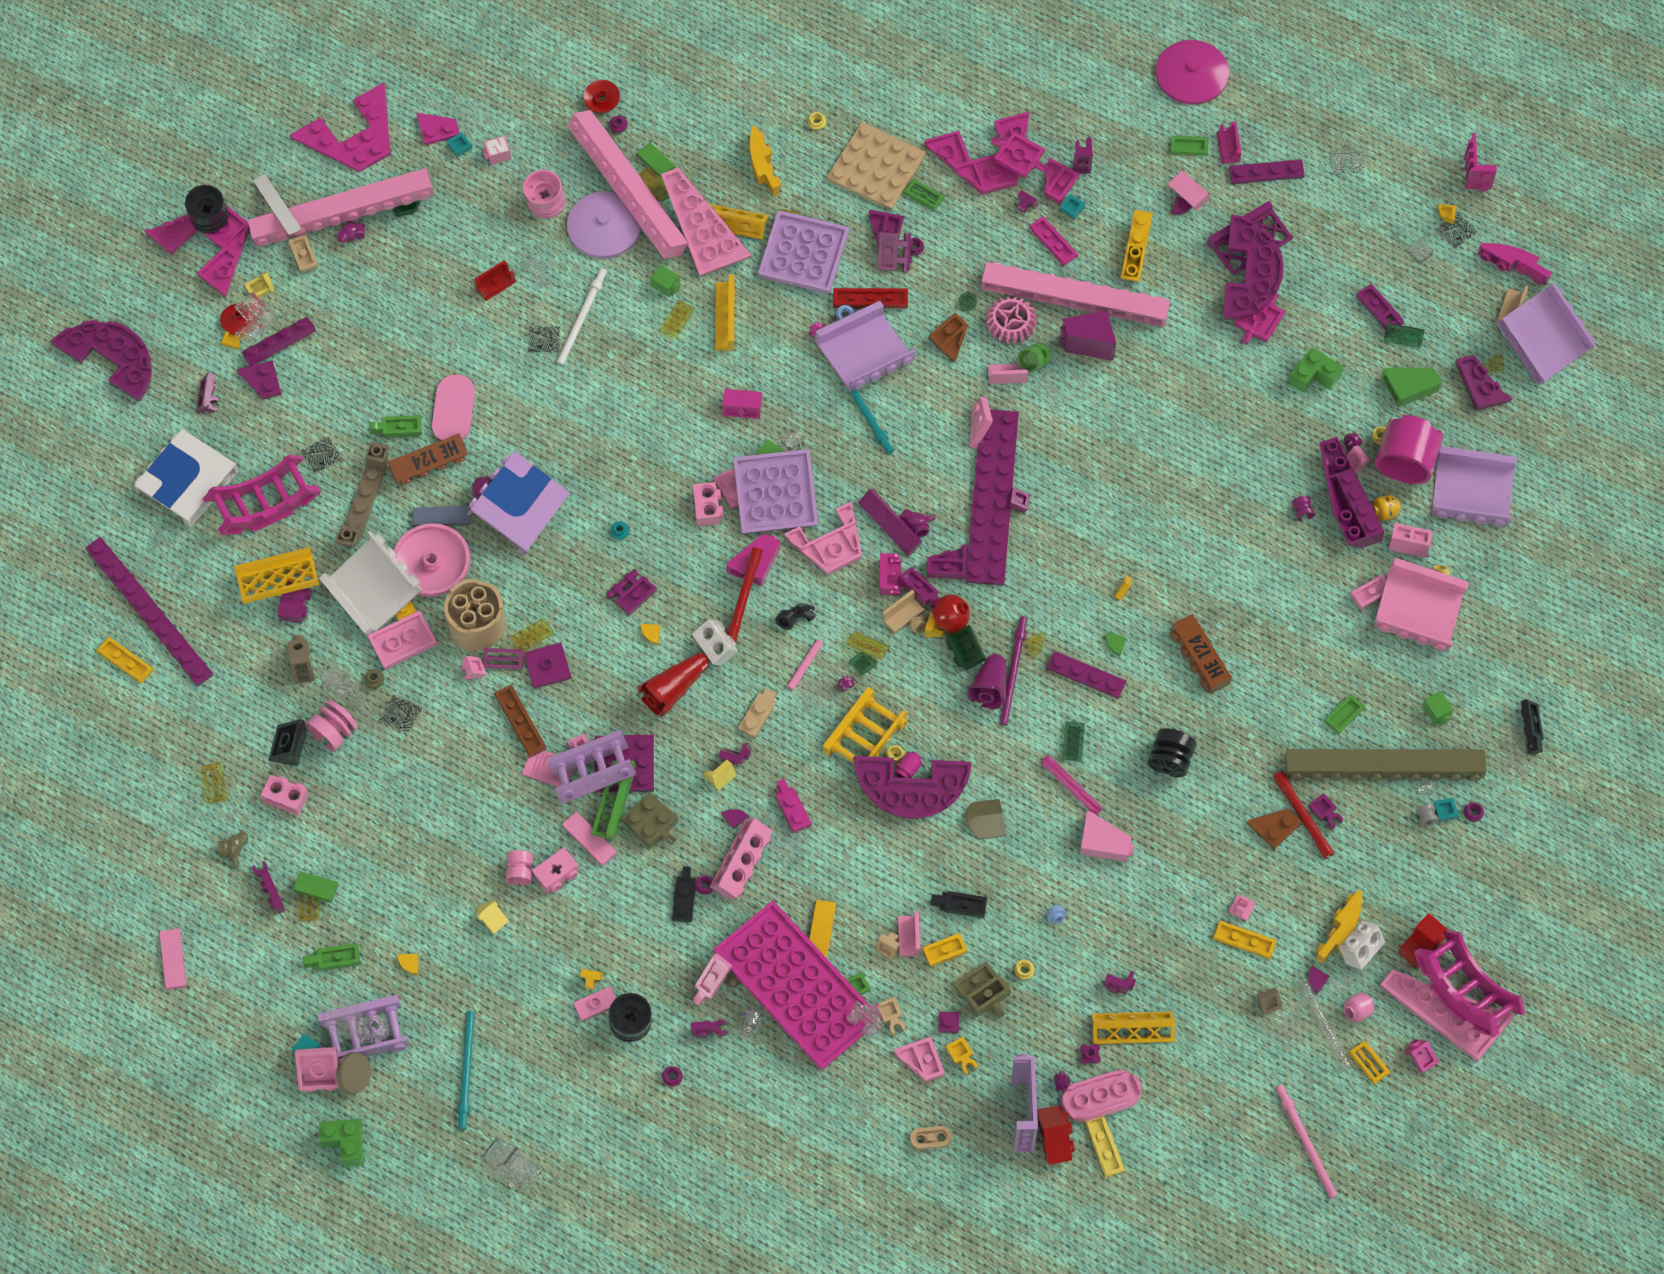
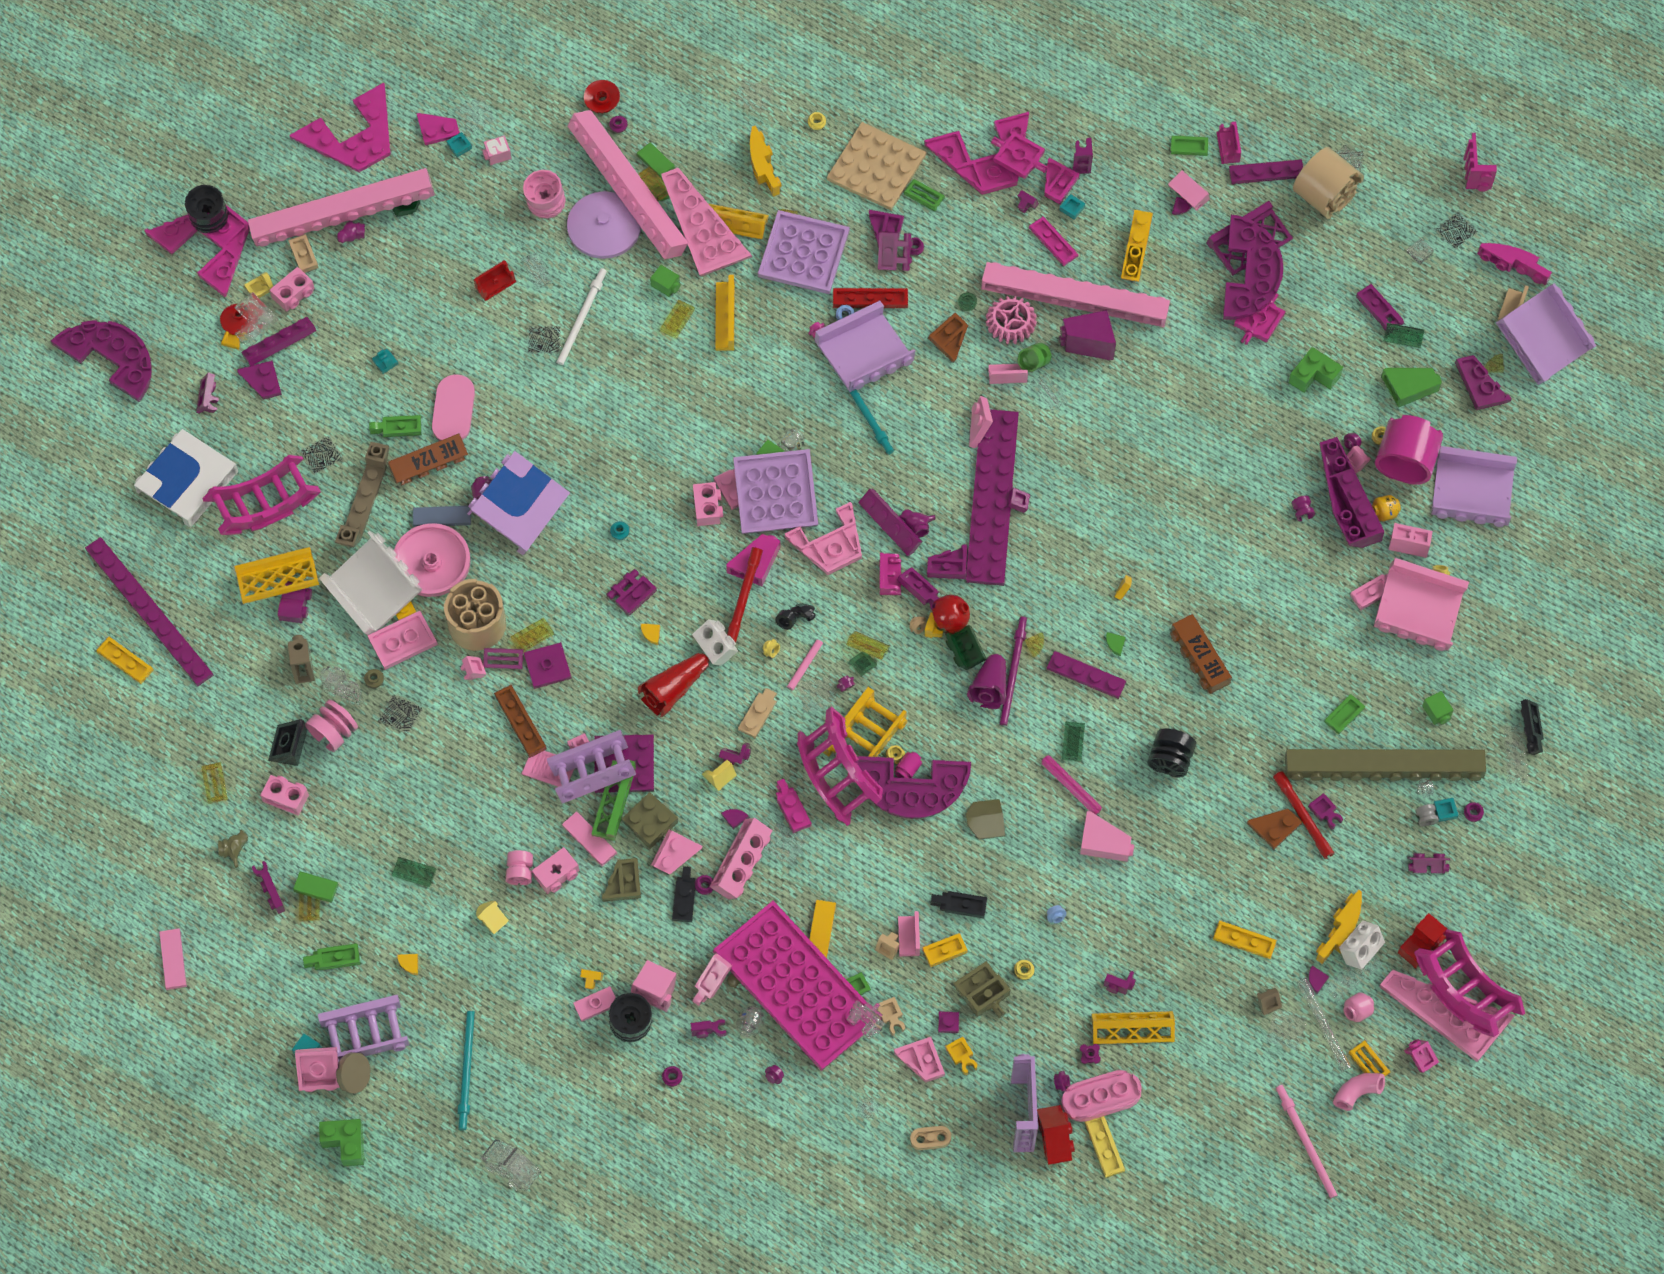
(277, 204): white sticker -> none
(289, 287): none -> bright pink brick
(343, 1015): clear piece -> none
(379, 1022): clear brick -> none
(384, 360): none -> teal tile
(414, 872): none -> clear green tile
(624, 881): none -> olive wing
(655, 985): none -> bright pink plate
(674, 852): none -> bright pink wing
(742, 403): dark pink hinge -> none
(769, 646): none -> light yellow plate
(774, 1074): none -> magenta plate
(845, 754): none -> dark pink fence
(902, 612): tan panel -> none
(1192, 72): dark pink dish -> none
(1242, 907): bright pink tile -> none
(1327, 182): none -> tan brick
(1356, 1087): none -> bright pink cylinder
(1420, 862): none -> magenta hinge
(1447, 212): yellow tile -> none

